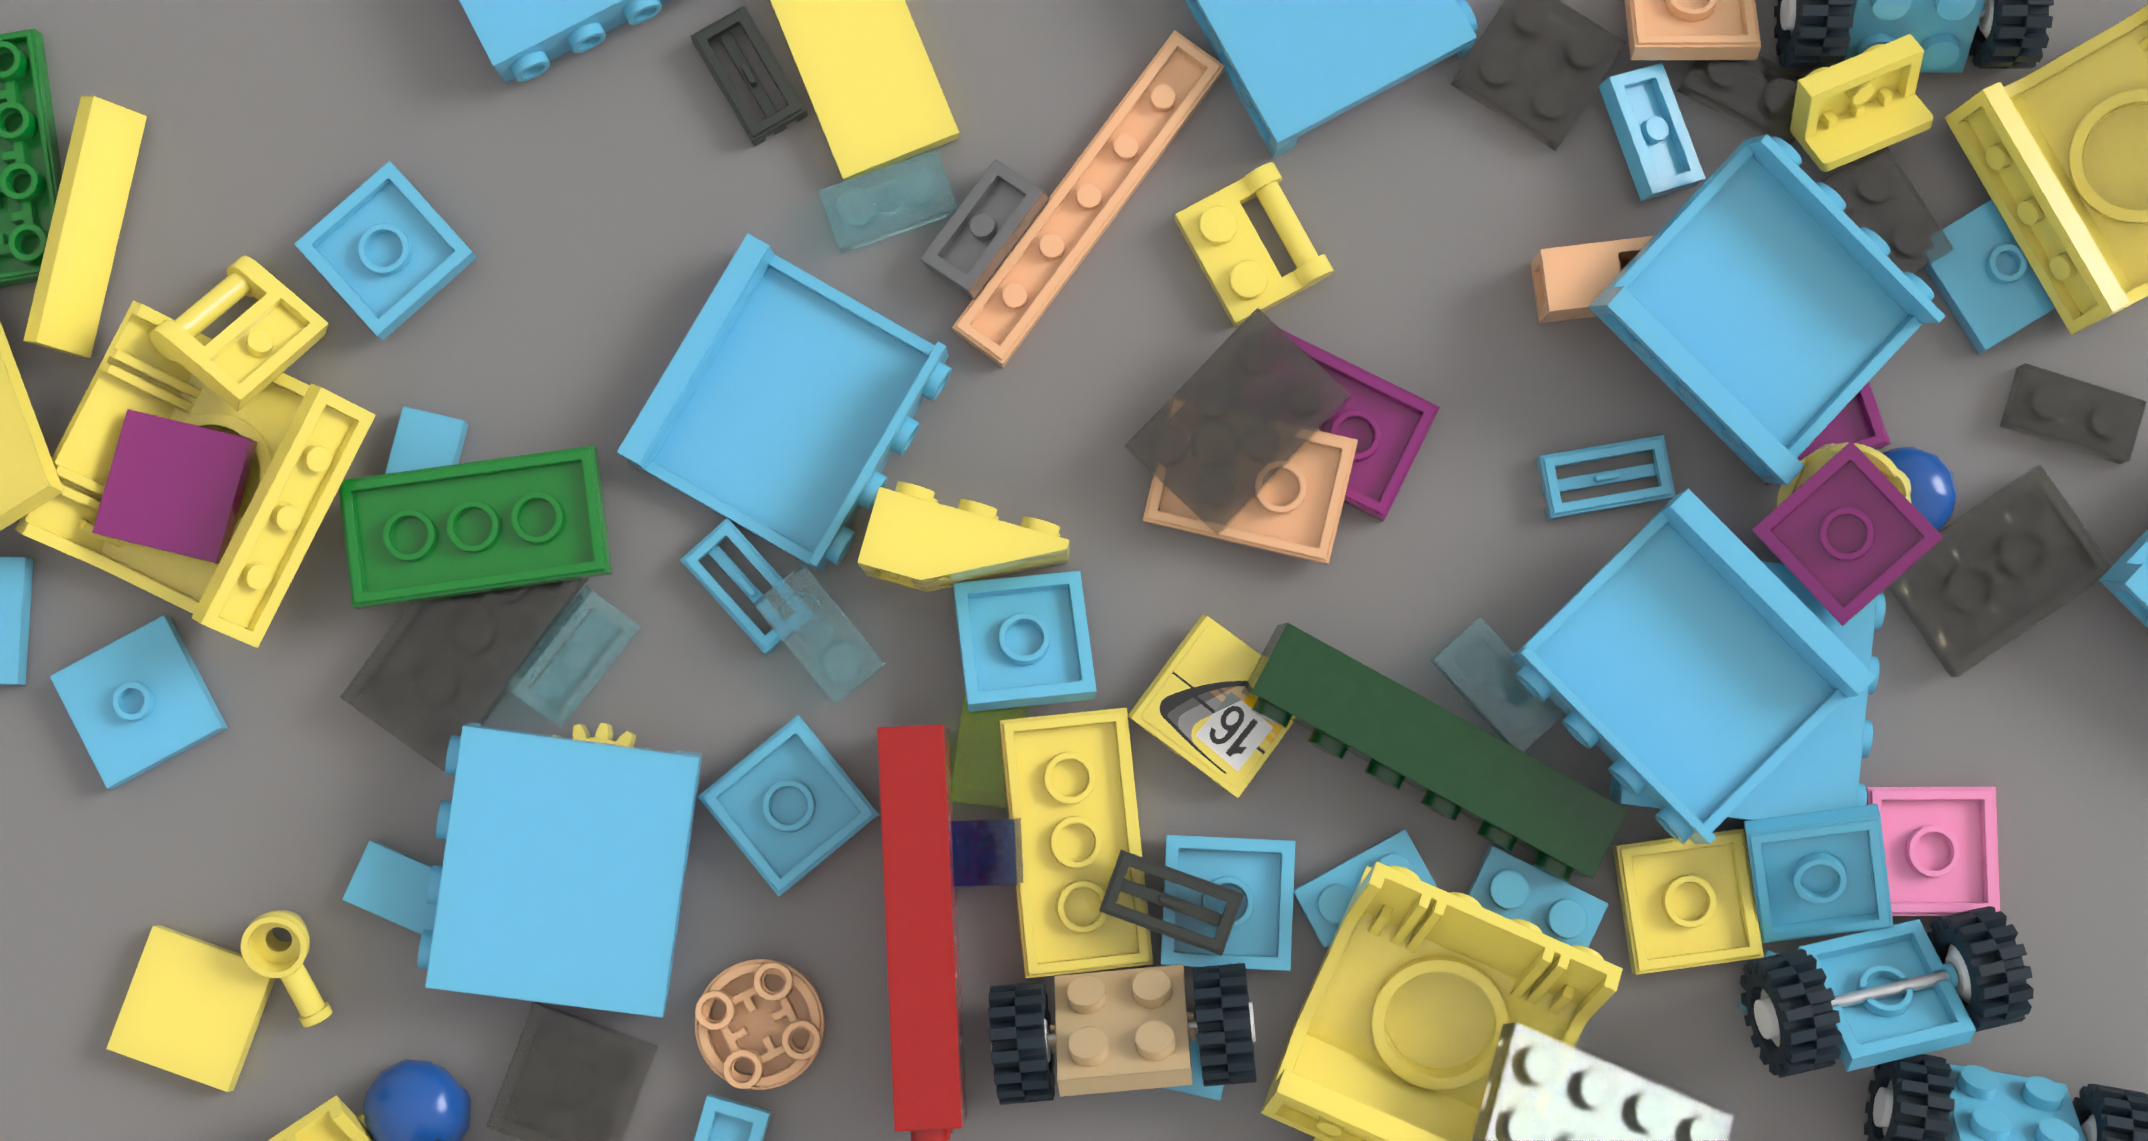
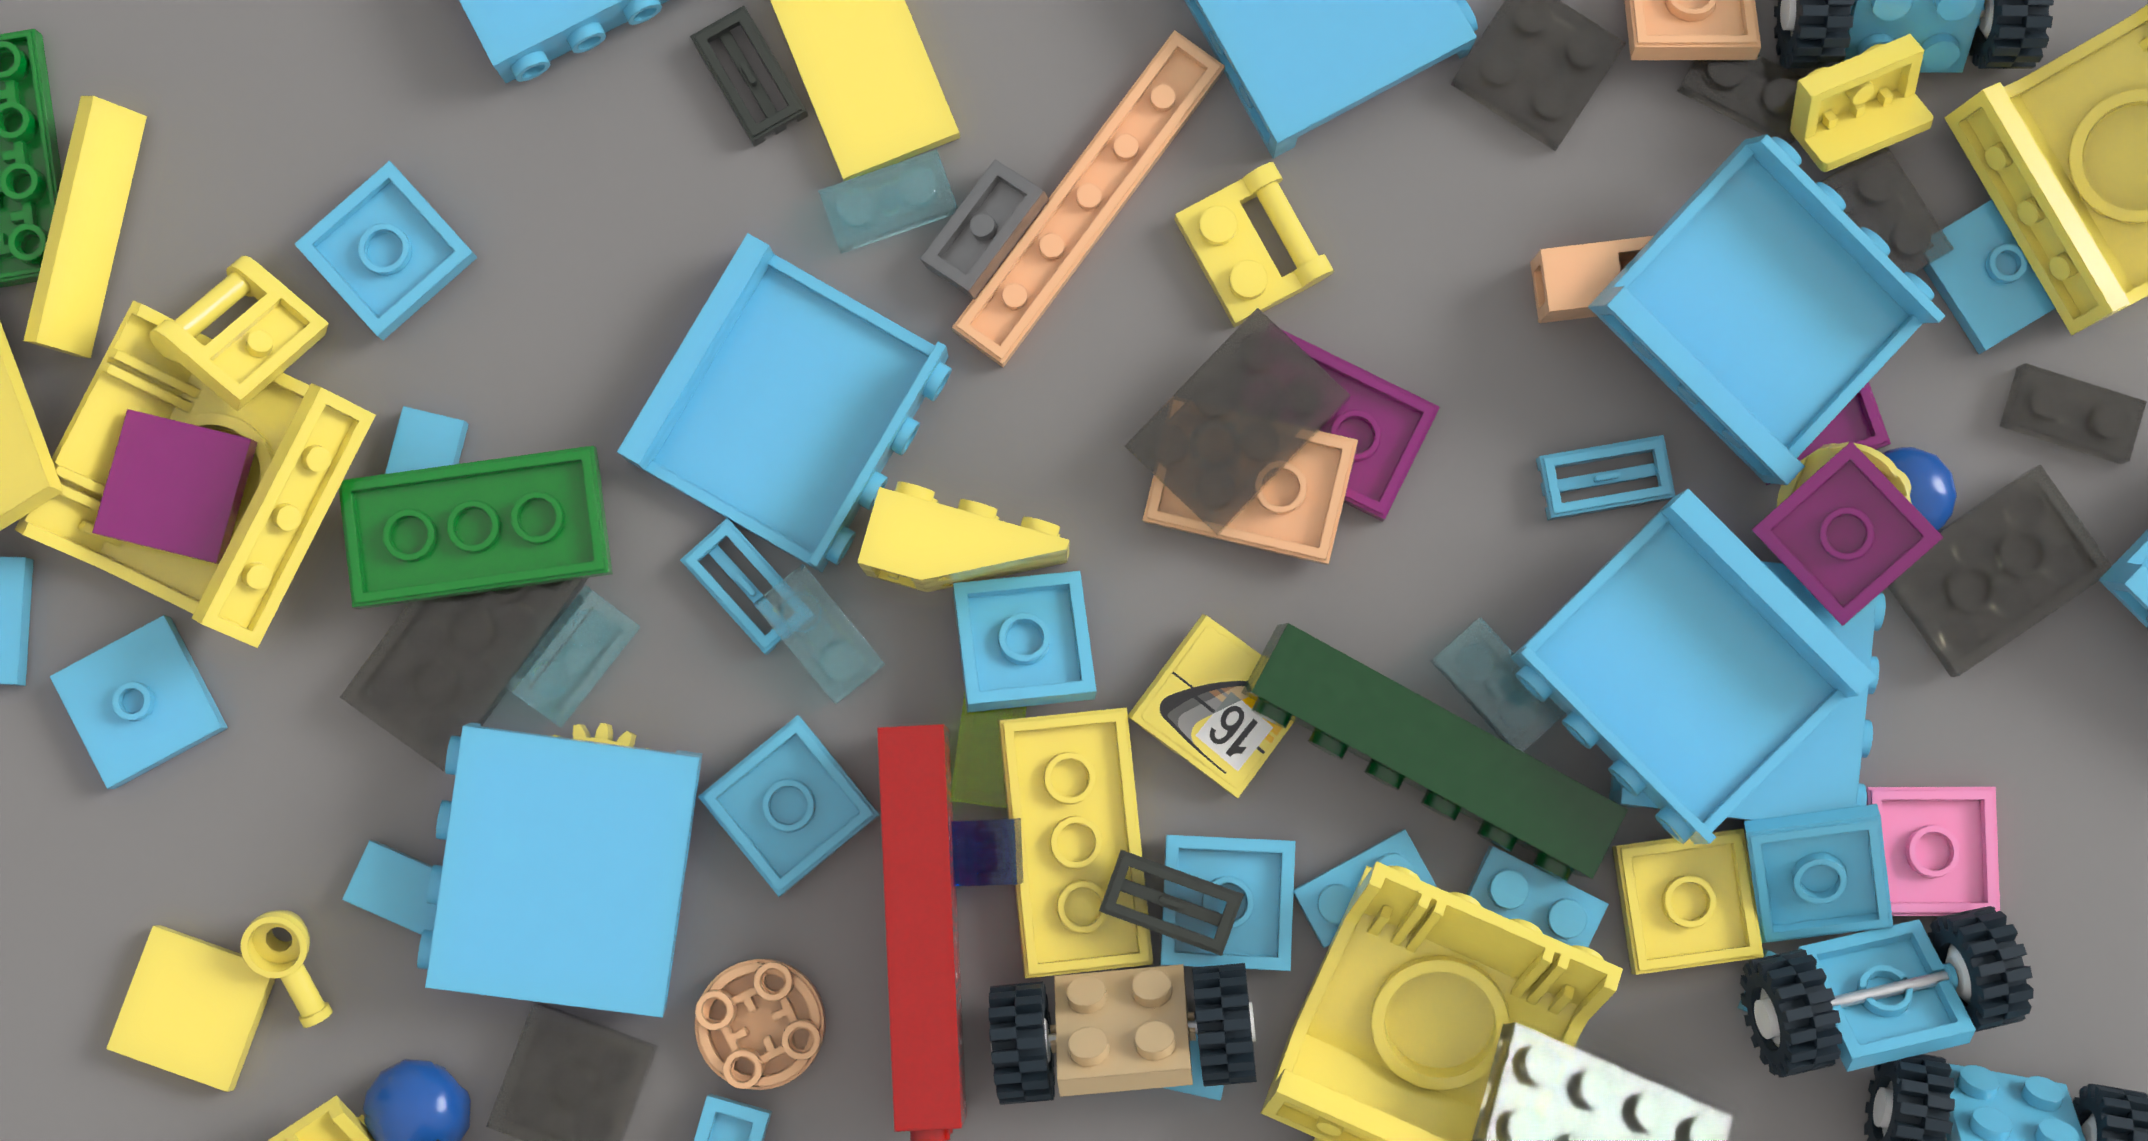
(1651, 132): medium azure plate -> none

